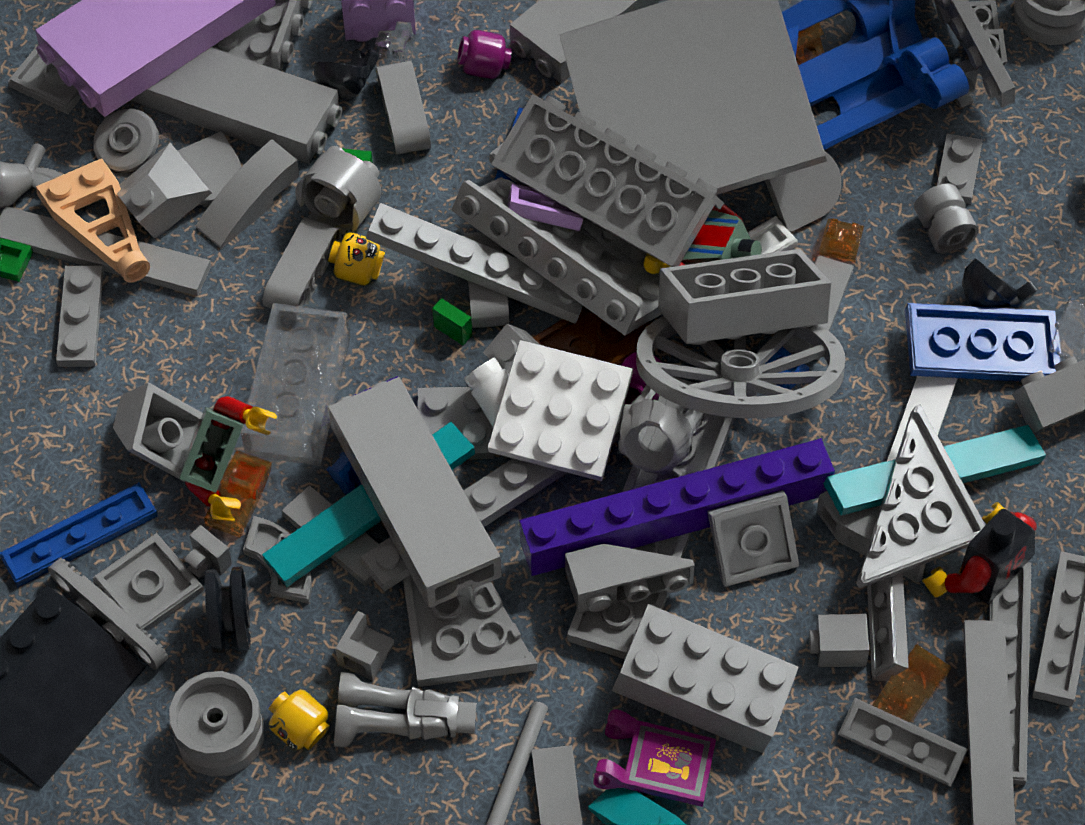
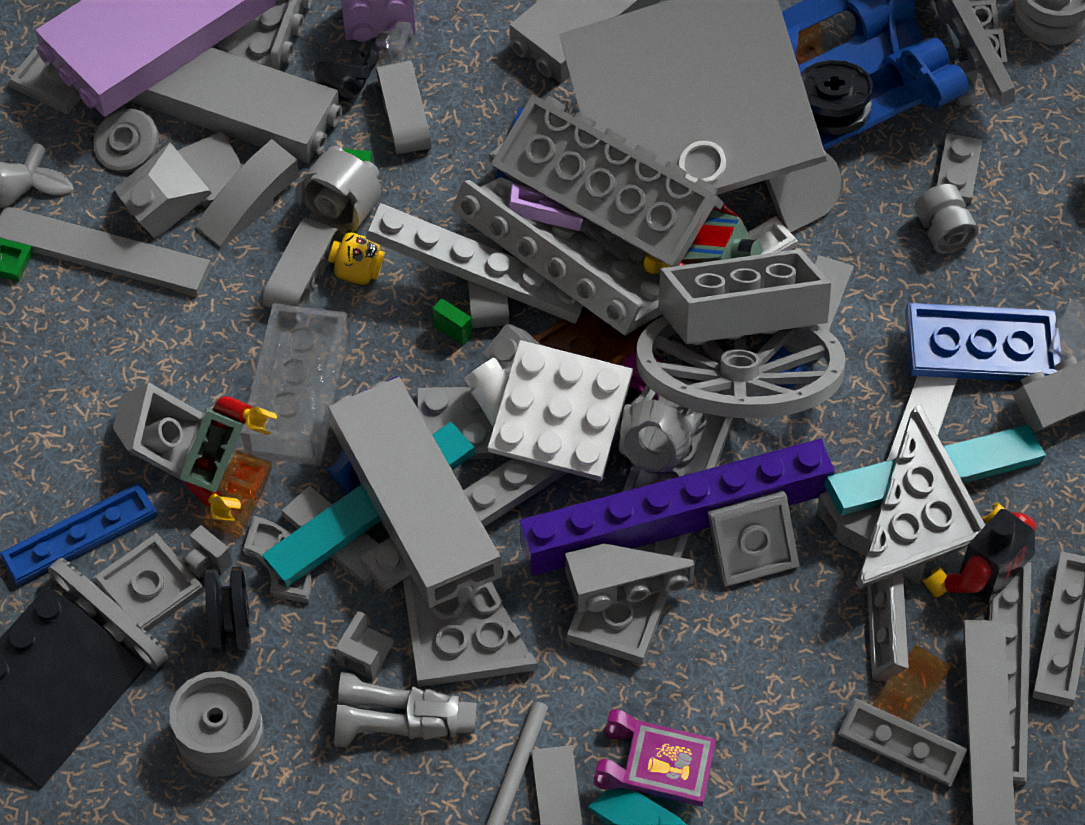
(80, 316): light grey plate -> none
(83, 187): light nougat plate -> none
(298, 719): yellow head -> none
(483, 54): magenta head -> none
(699, 144): none -> white piece
(705, 679): light grey brick -> none
(838, 95): none -> black wheel
(840, 640): light grey brick -> none
(841, 240): clear orange tile -> none
(986, 289): black piece -> none

